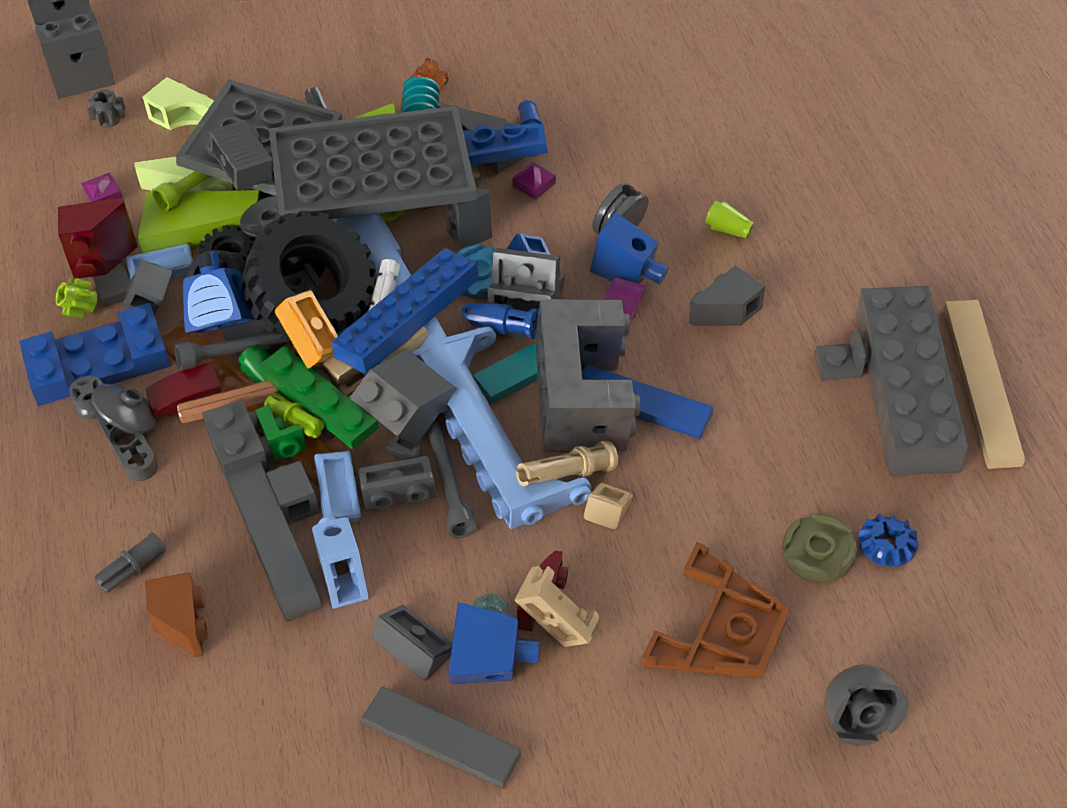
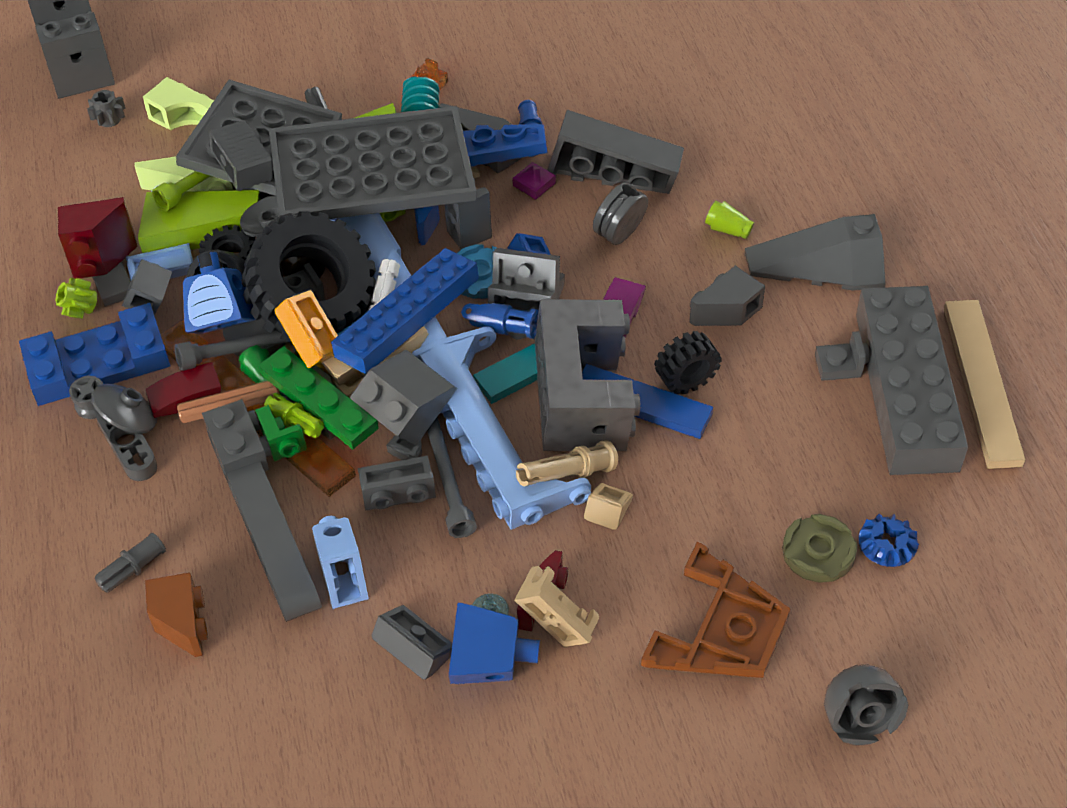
(101, 188): magenta tile -> none
(293, 492): dark grey brick -> none
(337, 485): light blue tile -> none
(426, 222): none -> blue slope
(442, 737): dark grey tile -> none
(614, 155): none -> dark grey wedge
(626, 253): blue torso -> none
(687, 362): none -> black tyre
(834, 252): none -> dark grey wedge

